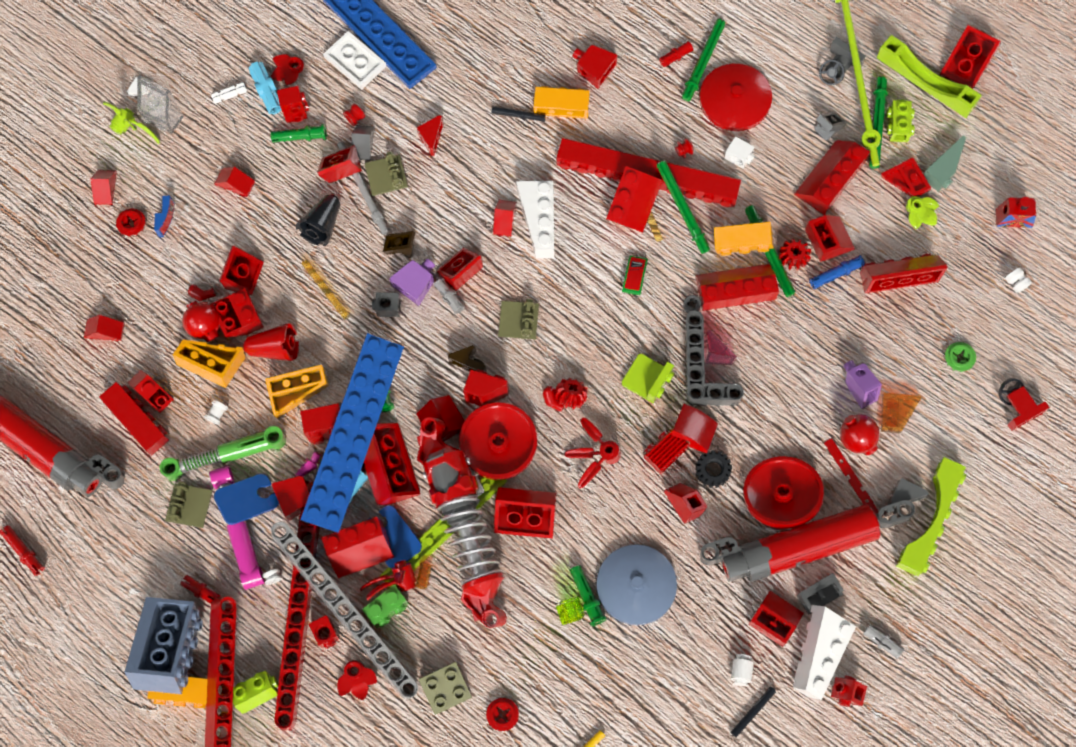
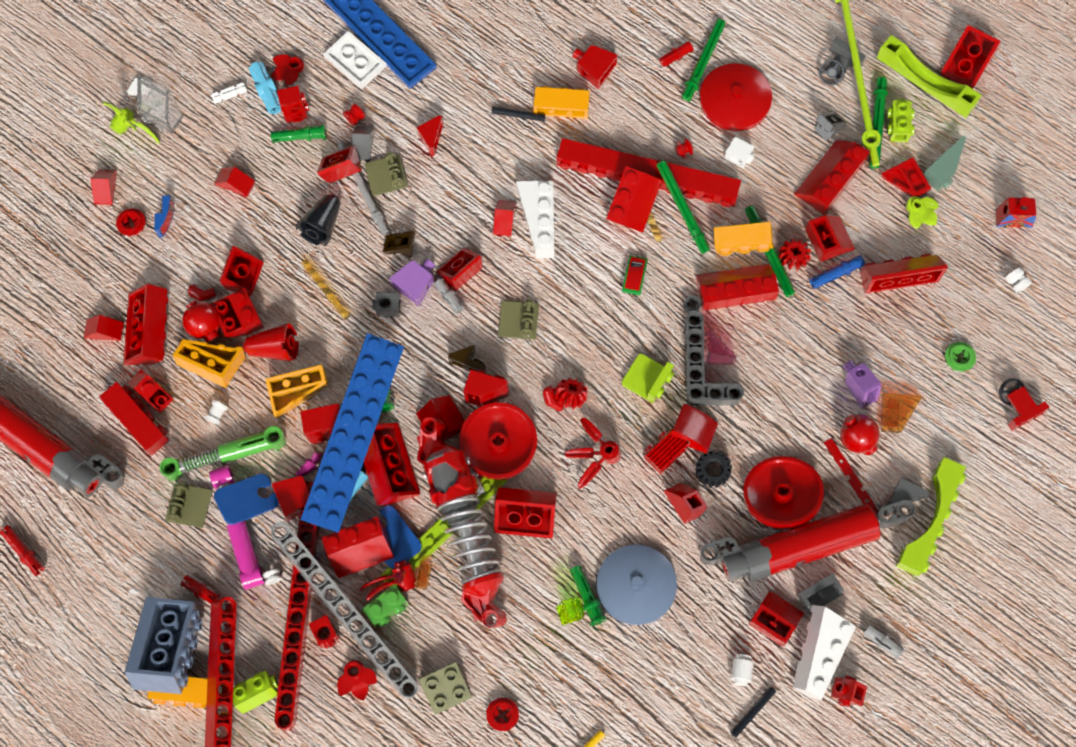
(145, 326): none -> red slope

